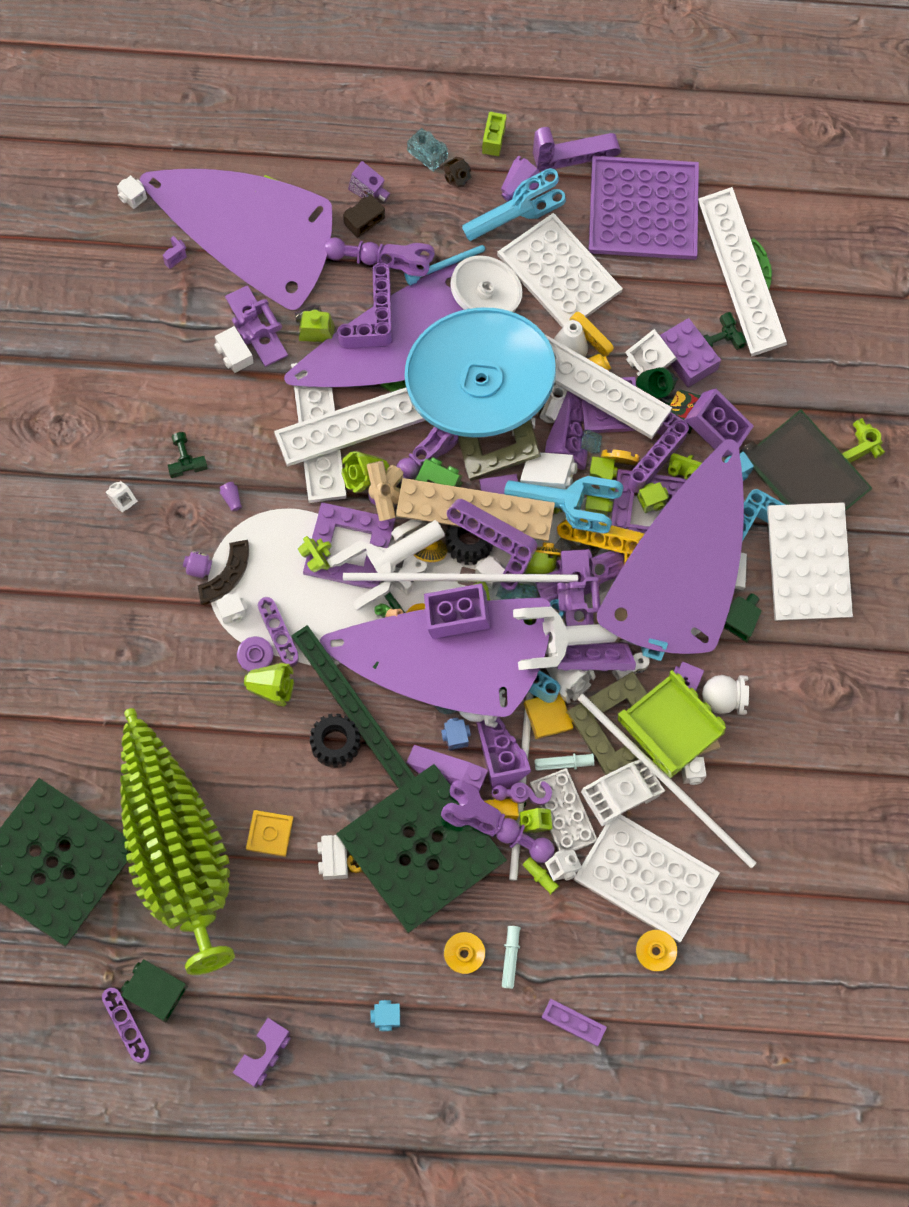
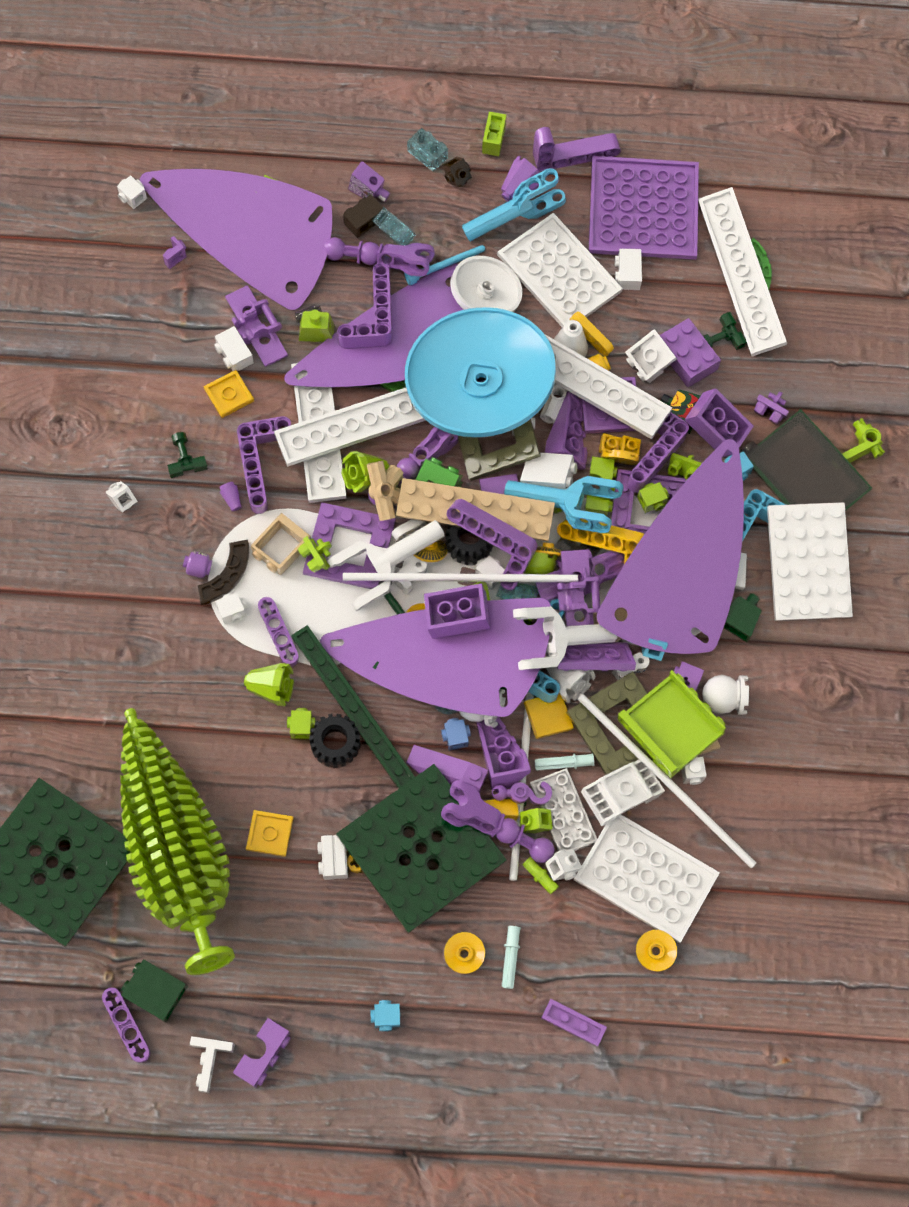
(208, 1059): none -> white bracket
(228, 393): none -> yellow tile
(252, 459): none -> medium lavender beam
(255, 653): medium lavender wheel -> none
(292, 529): none -> tan window
(300, 723): none -> lime brick
(386, 611): arm -> none
(394, 227): none -> clear light blue brick
(591, 441): clear light blue tile -> none
(624, 443): none -> yellow slope
(629, 269): none -> white brick
(657, 382): dark green piece -> none
(764, 403): none -> medium lavender hips

